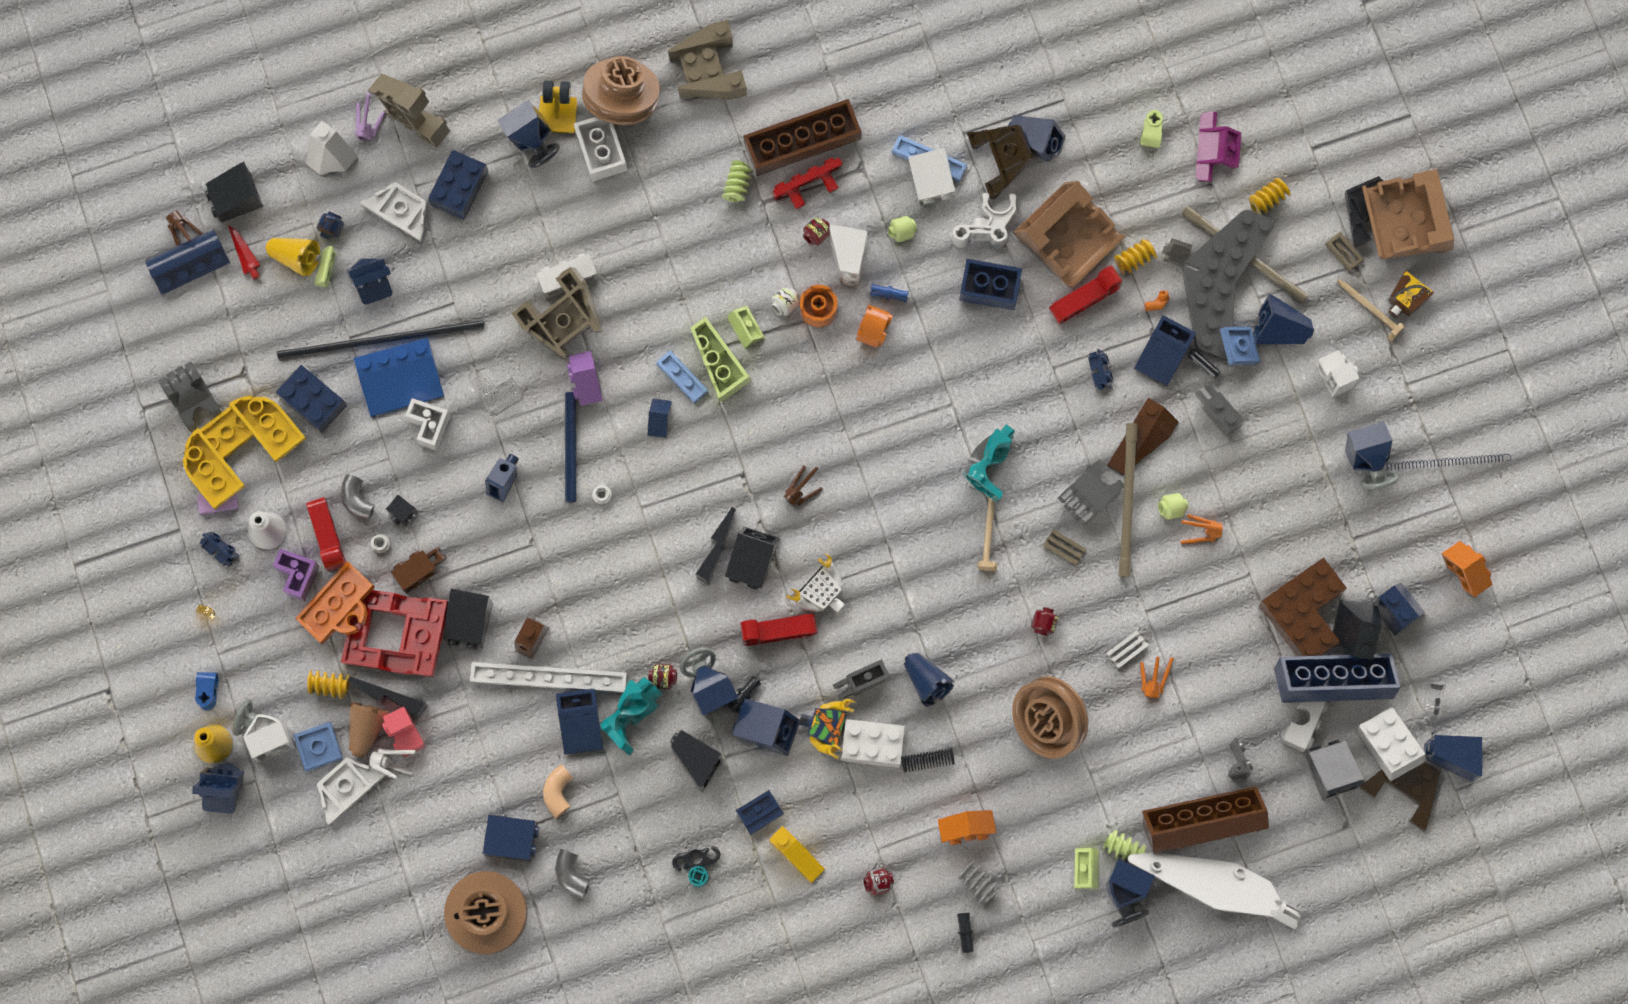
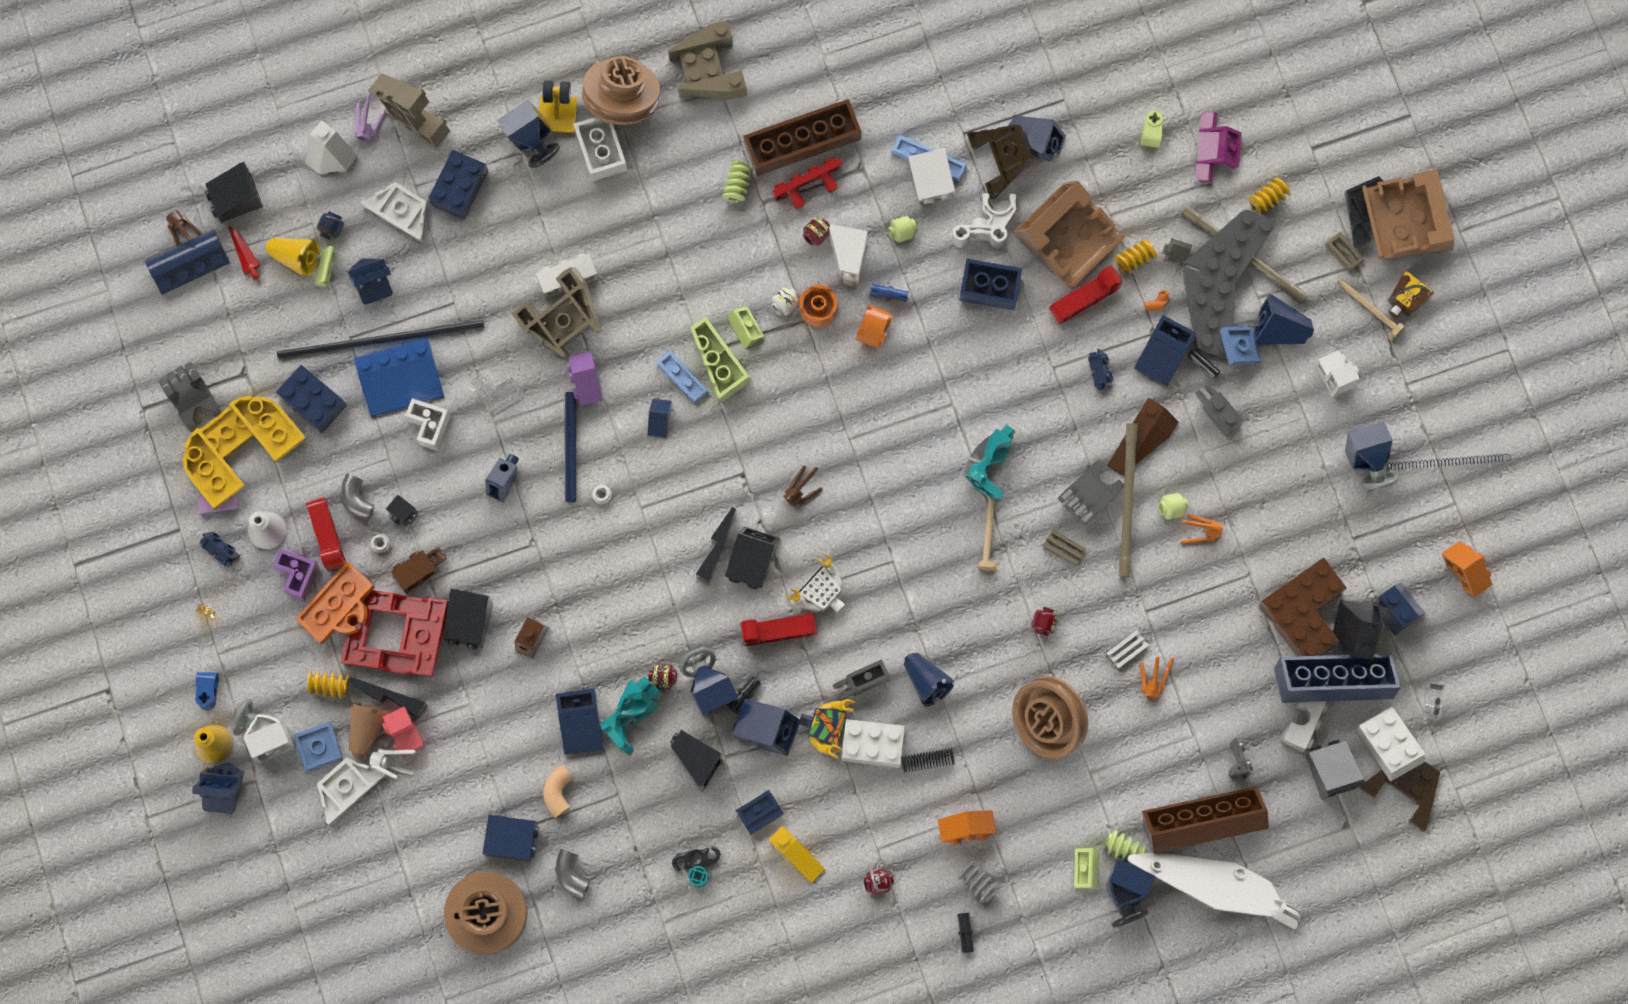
(548, 677): white plate -> none
(1456, 754): dark blue slope -> none

